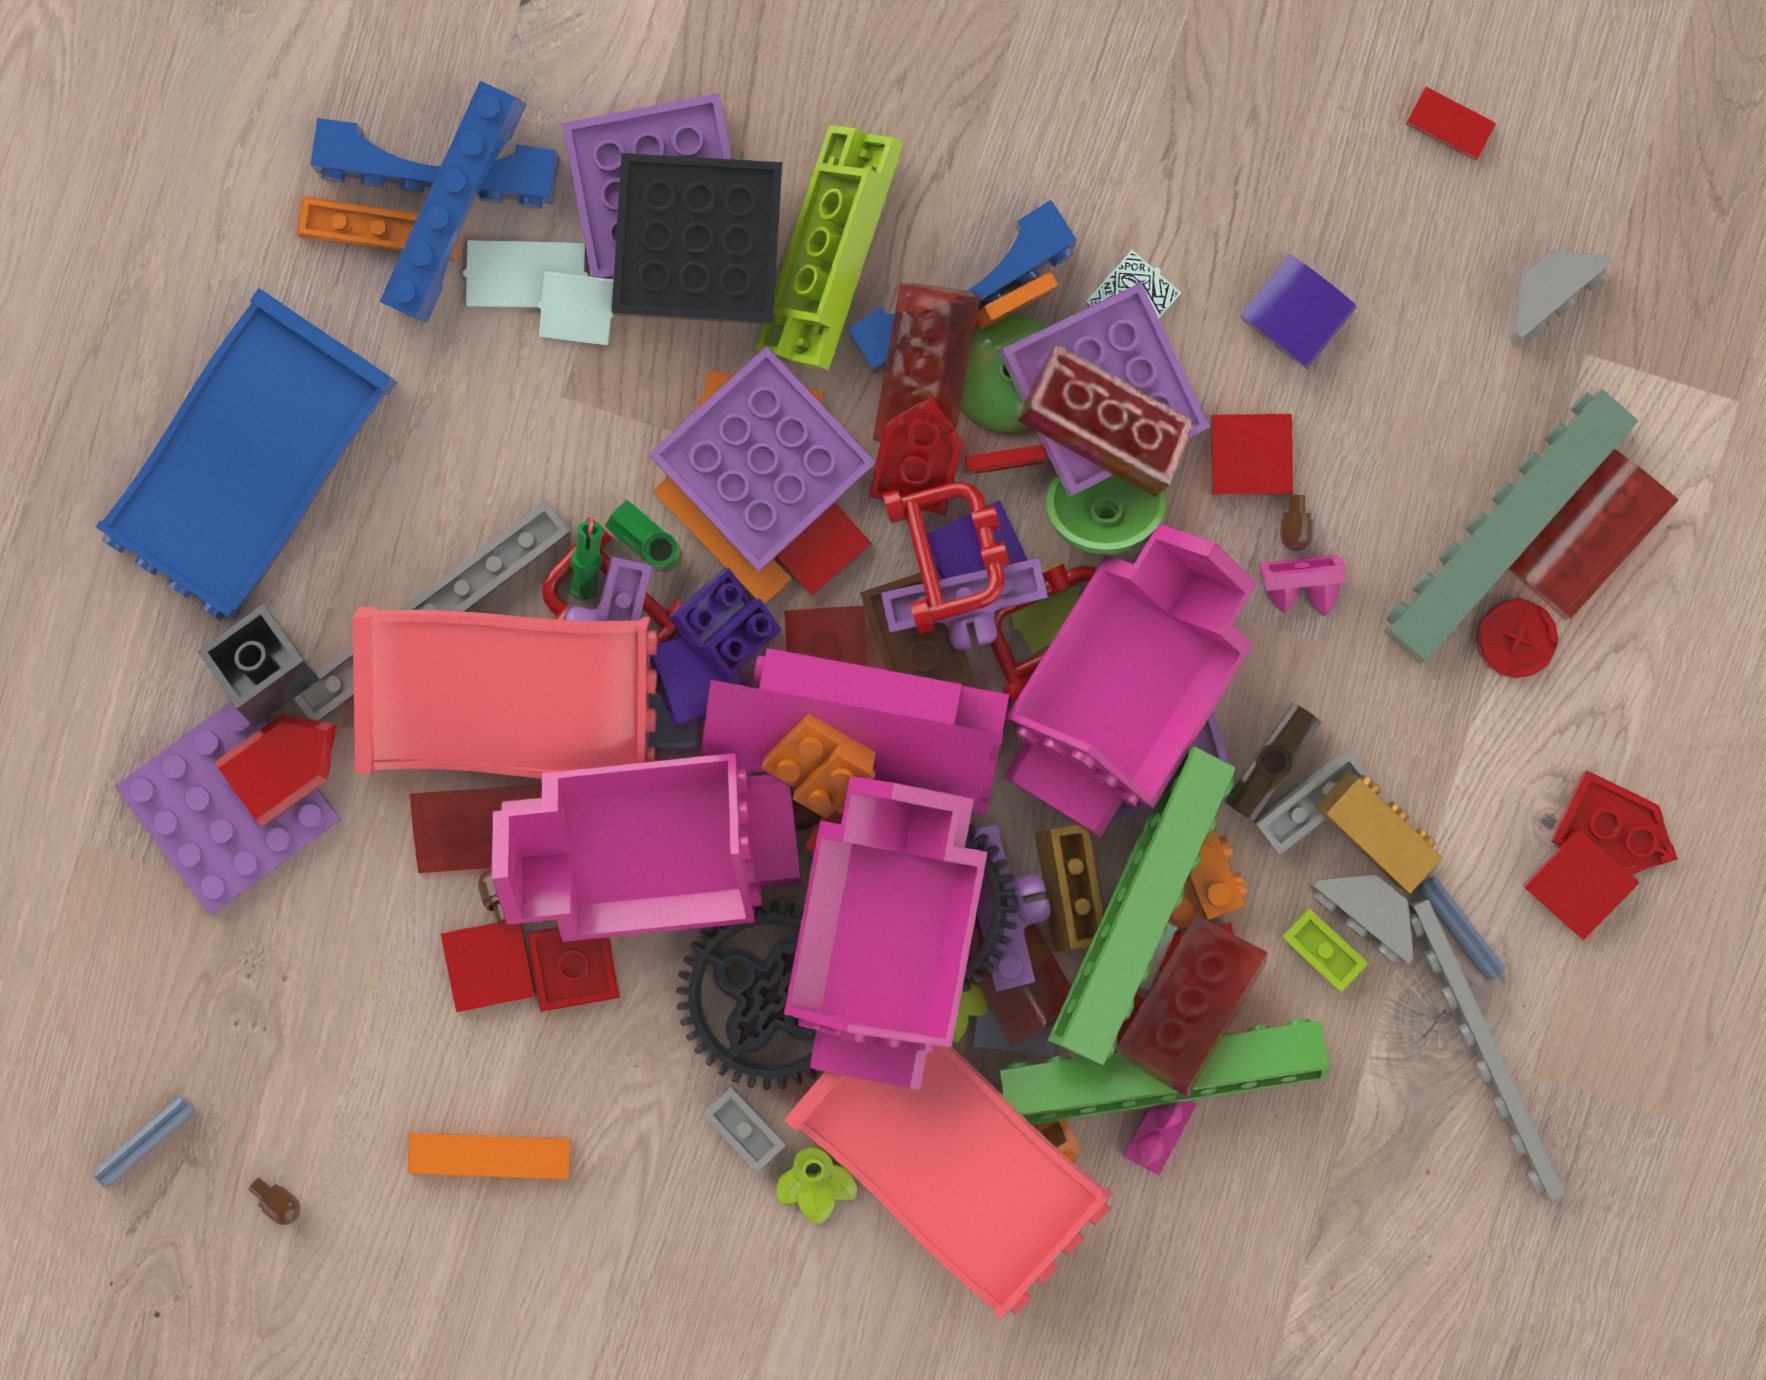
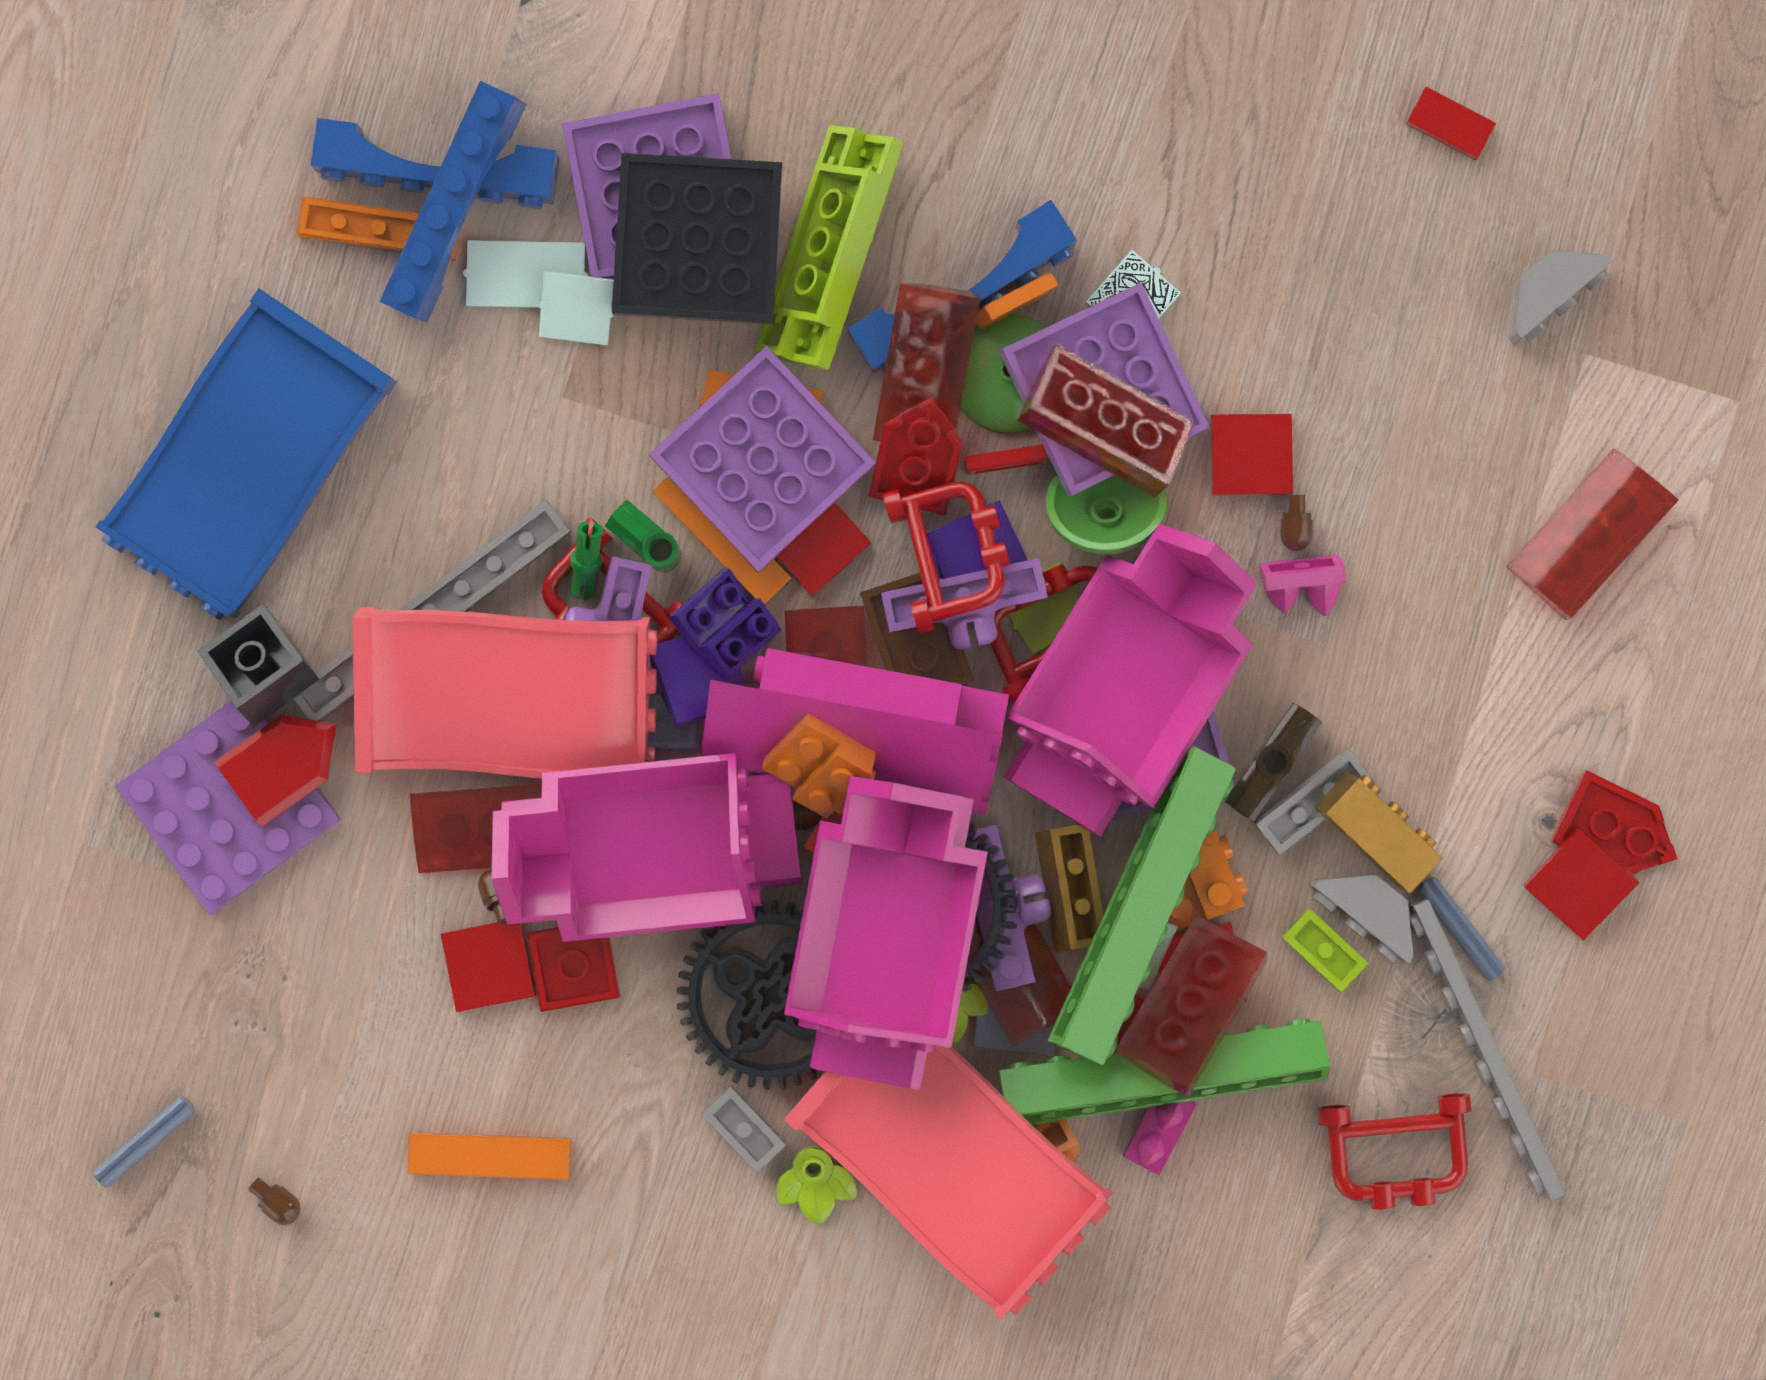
(1298, 311): dark purple slope -> none
(1383, 1193): none -> red bar
(1510, 526): sand green brick -> none
(1517, 638): red tile -> none

